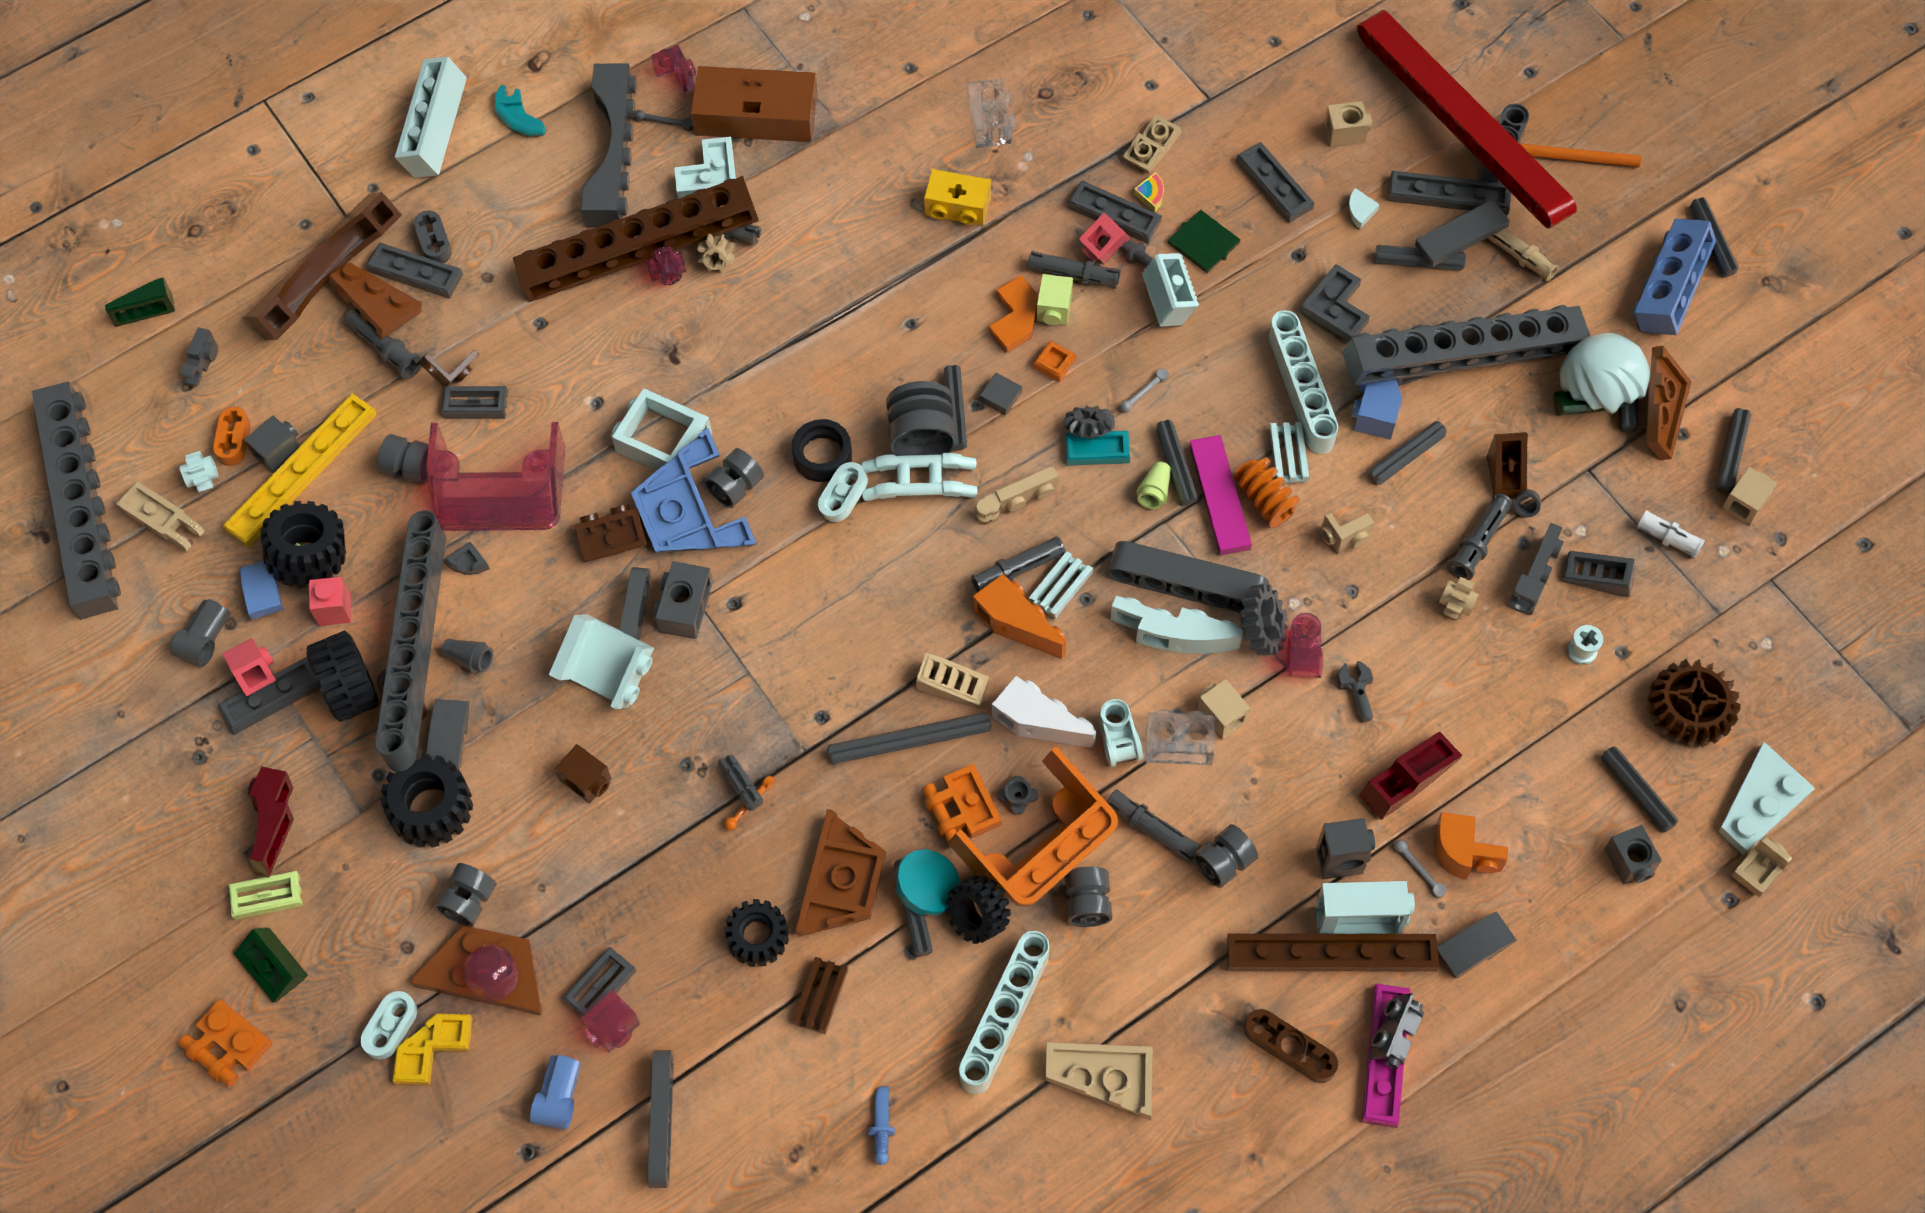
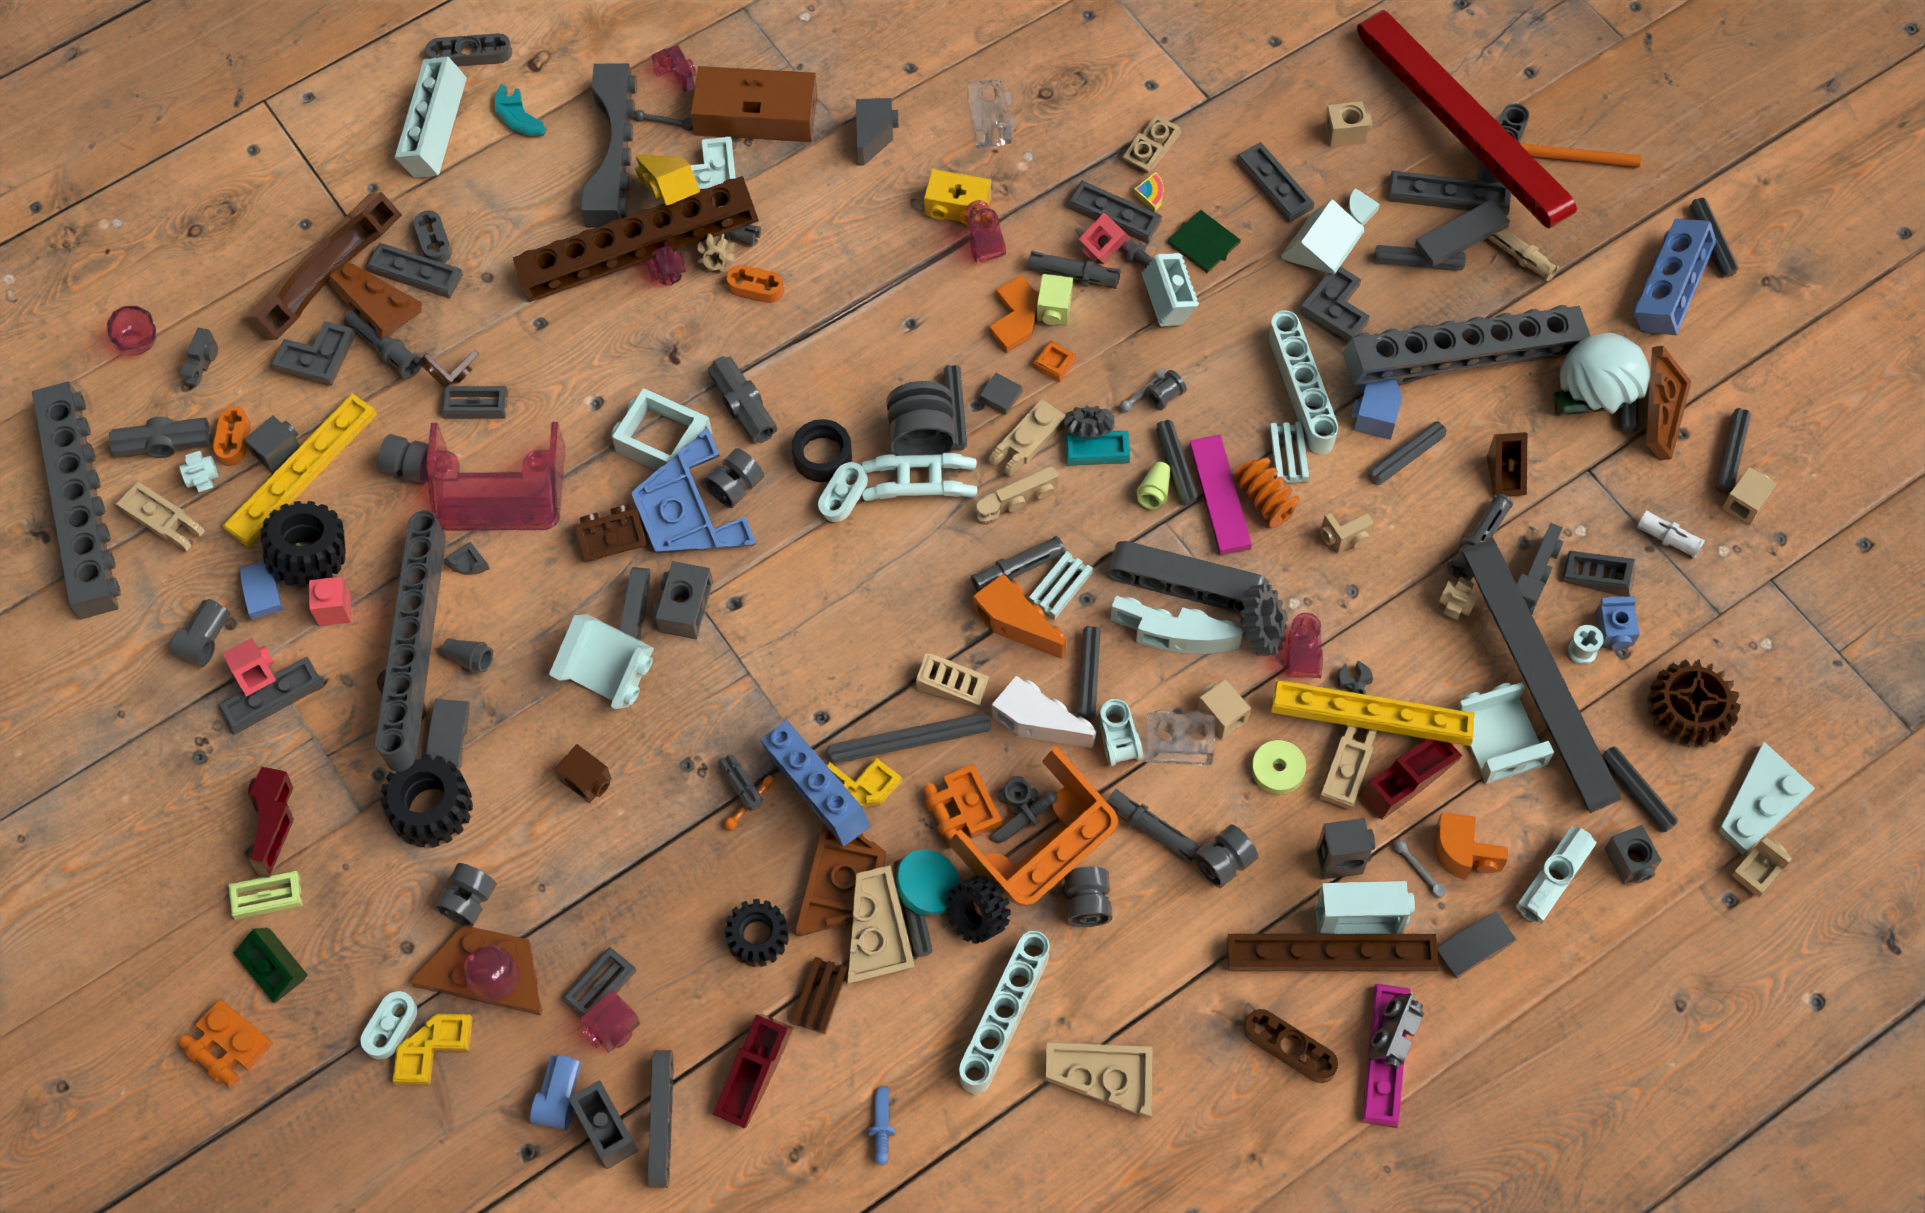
(131, 330): none -> clear pink hair
(142, 303): dark green slope -> none
(160, 437): none -> dark grey piece
(318, 361): none -> dark grey plate
(342, 676): black tyre -> none
(489, 41): none -> dark grey beam
(603, 1124): none -> dark grey brick
(666, 177): none -> yellow slope
(742, 399): none -> dark grey piece
(752, 1070): none -> dark red slope
(755, 283): none -> orange beam
(815, 783): none -> medium blue brick
(872, 785): none -> yellow tile
(874, 126): none -> dark grey slope
(878, 928): none -> tan wing
(985, 236): none -> clear pink piece
(1025, 817): none -> dark grey piece
(1028, 436): none -> tan hinge
(1089, 672): none -> dark grey axle
(1165, 389): none -> dark grey bush
(1278, 753): none -> yellowish green piece
(1324, 239): none -> light aqua slope
(1348, 769): none -> tan hinge
(1373, 712): none -> yellow tile
(1503, 734): none -> light aqua panel
(1531, 506): dark grey hinge -> none
(1541, 675): none -> dark grey beam
(1547, 890): none -> light aqua piece
(1610, 615): none -> medium blue brick

